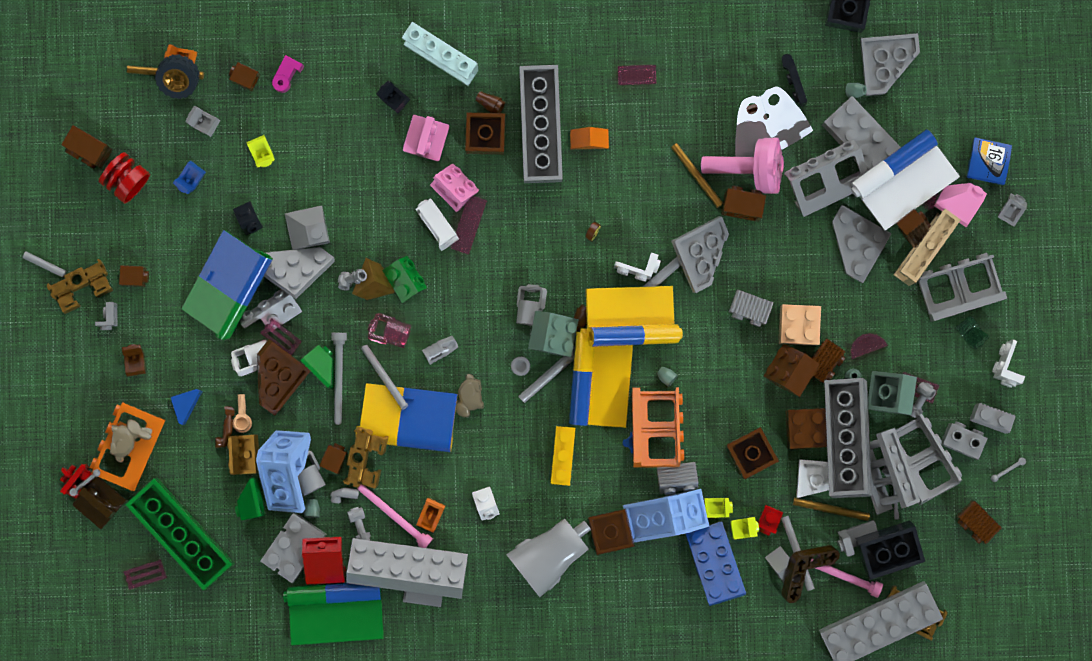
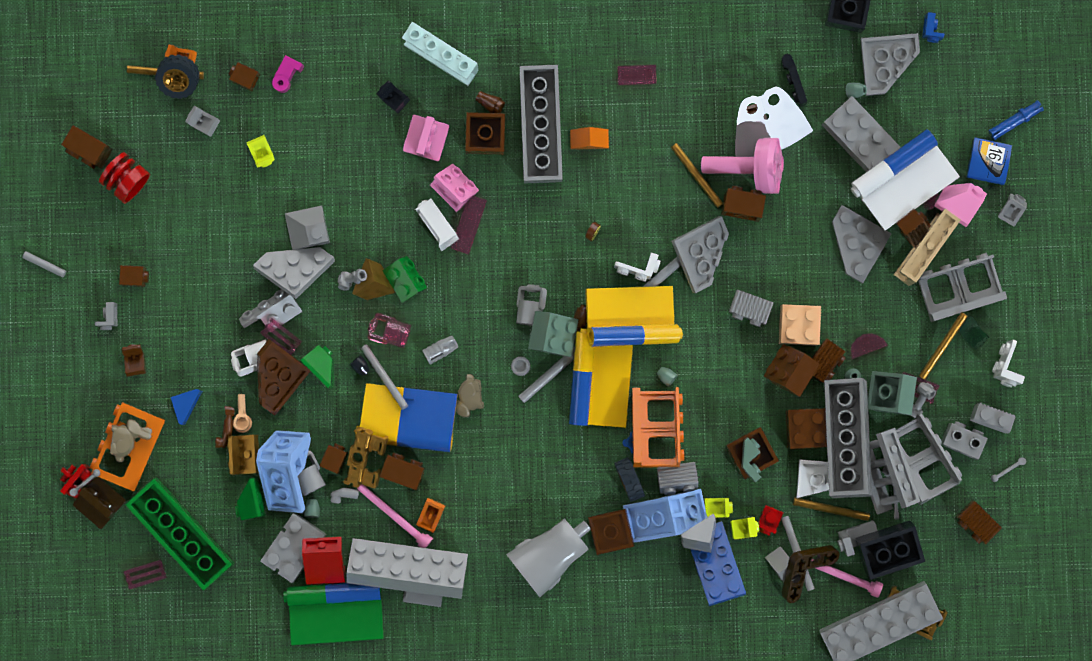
(93, 273): pearl gold piece -> none
(189, 178): blue bracket -> none
(226, 285): door -> none
(247, 218): black bracket -> none
(338, 339): light grey piece -> none
(356, 515): light grey bar -> none
(360, 365): none -> black hose
(402, 471): none -> reddish brown brick
(485, 503): white bracket -> none
(563, 455): yellow arch -> none
(629, 479): none -> black wheel
(701, 535): none -> light grey slope
(750, 451): none -> sand green slope
(825, 165): light grey window -> none
(929, 26): none -> blue bracket
(943, 345): none -> pearl gold bar
(1022, 116): none -> blue pin

